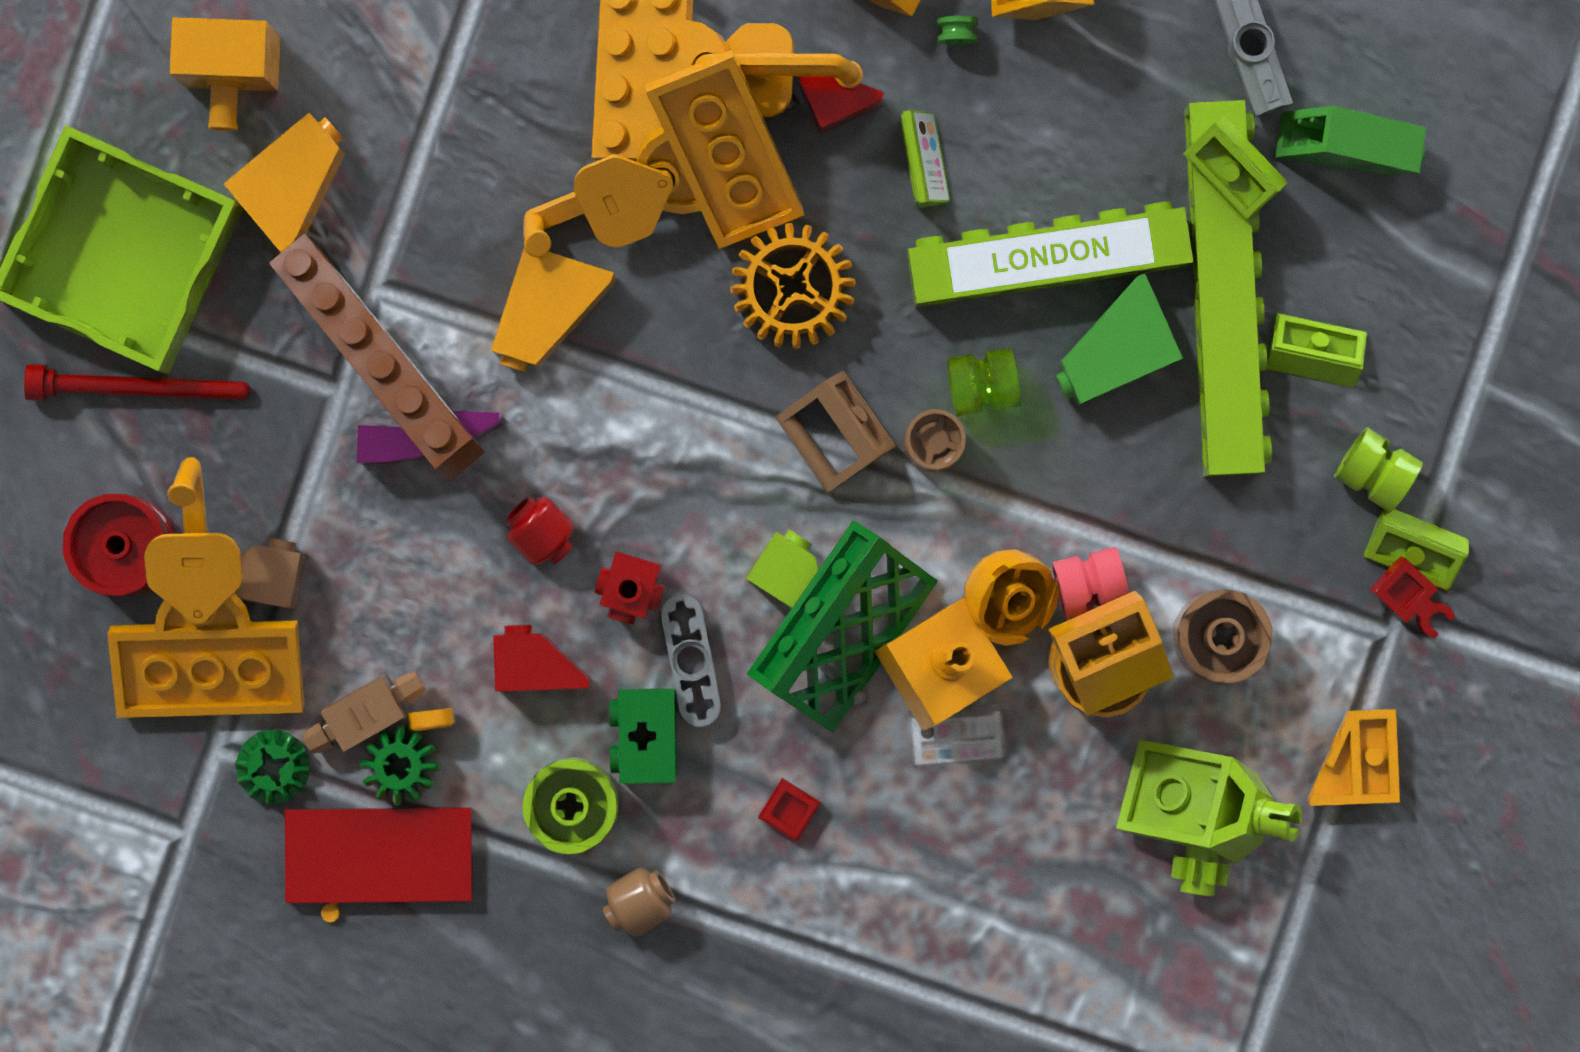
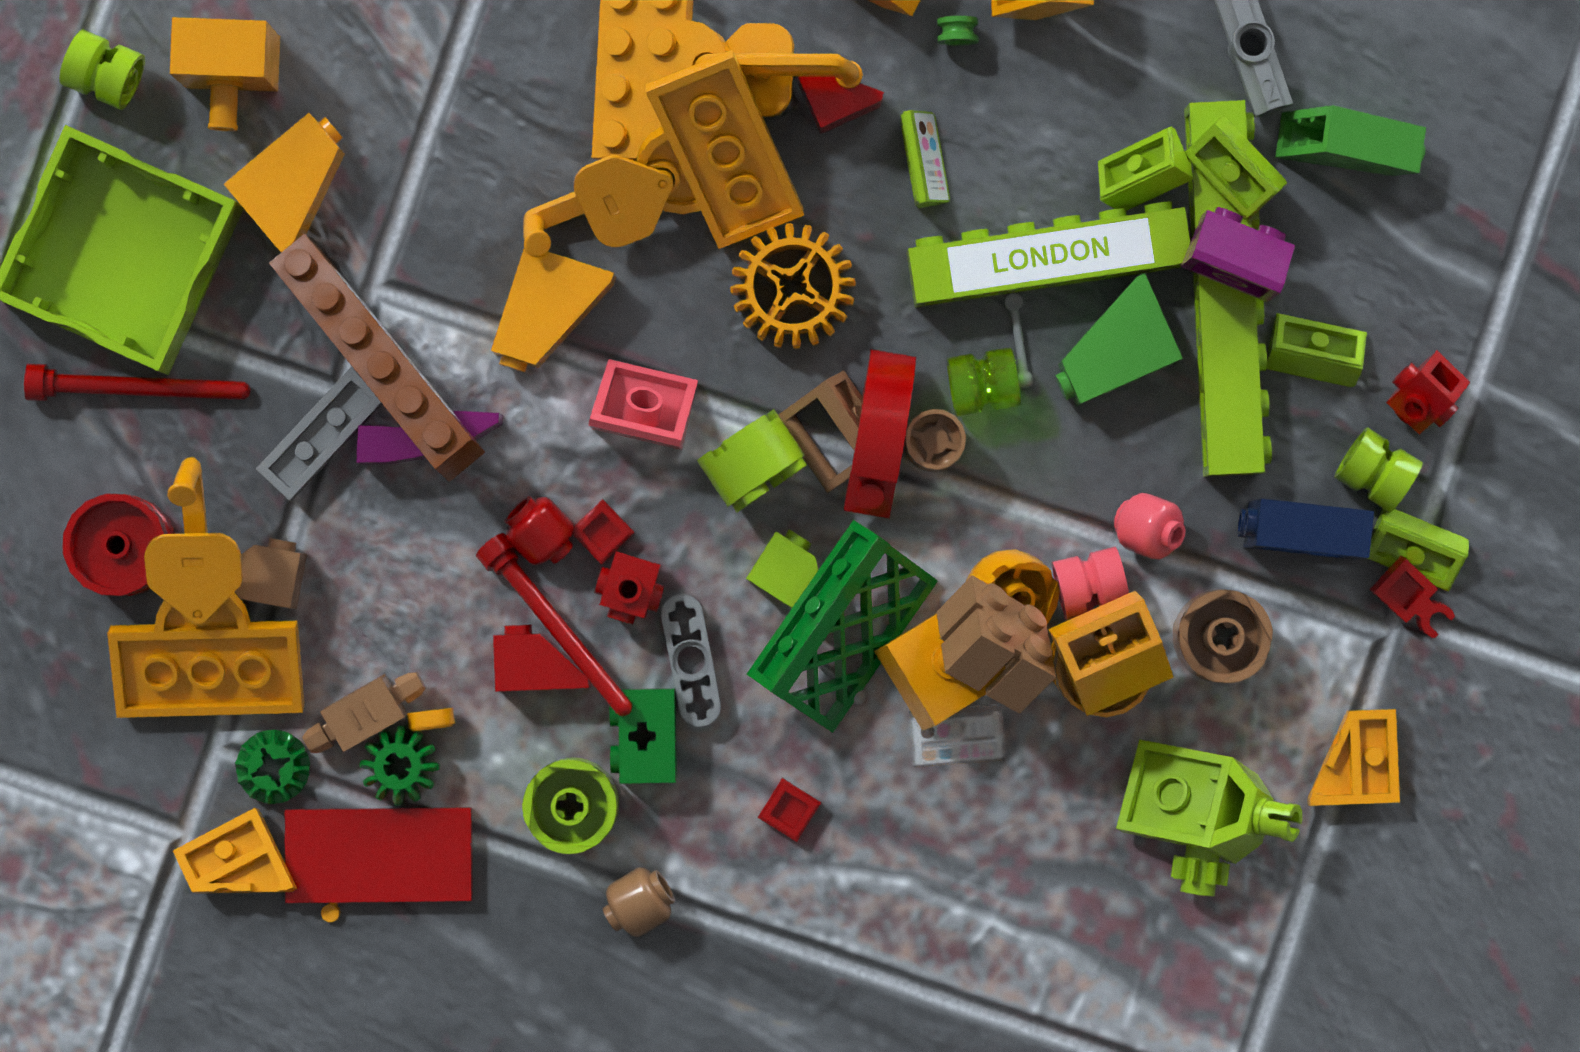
(98, 68): none -> lime wheel
(235, 859): none -> light orange wing
(319, 435): none -> light grey plate
(500, 557): none -> red piece
(602, 531): none -> red tile
(643, 404): none -> coral slope
(750, 459): none -> lime brick
(880, 433): none -> red arch
(991, 630): none -> medium nougat piece
(1013, 303): none -> light grey hinge
(1143, 170): none -> lime slope
(1149, 526): none -> coral head
(1239, 255): none -> magenta slope
(1306, 529): none -> dark blue window
(1427, 392): none -> red brick

